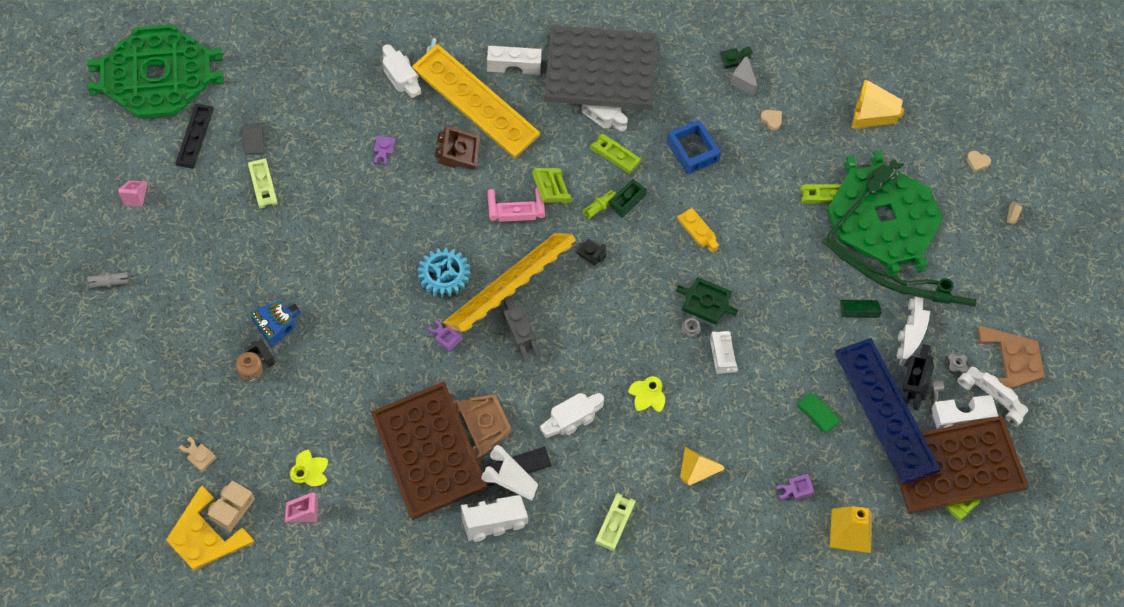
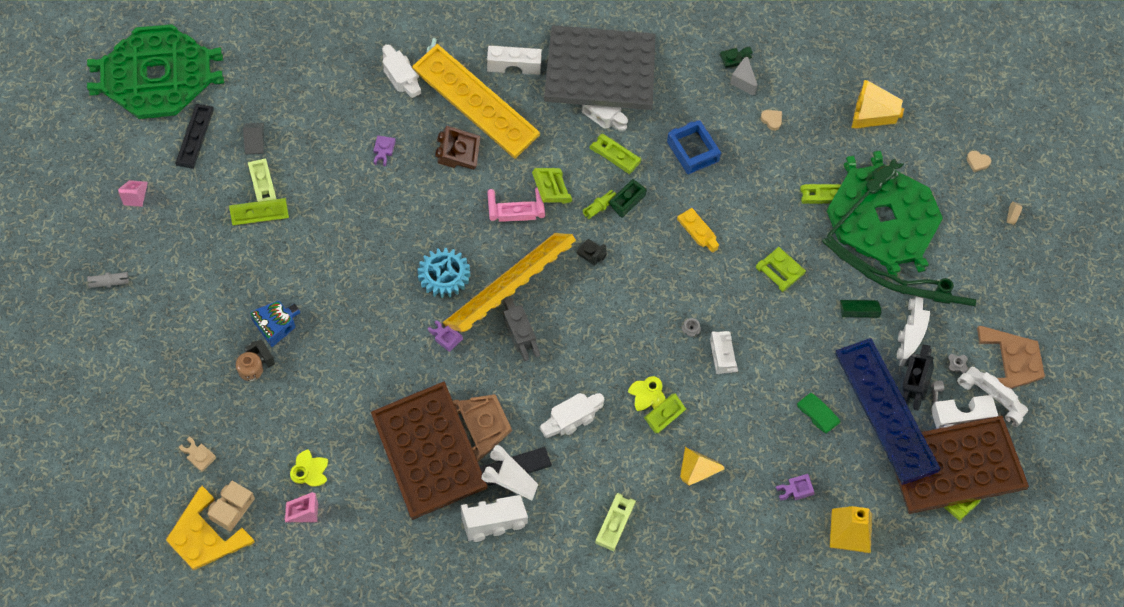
(259, 211): none -> lime plate
(665, 413): none -> lime plate
(707, 300): dark green plate -> none
(784, 265): none -> lime plate

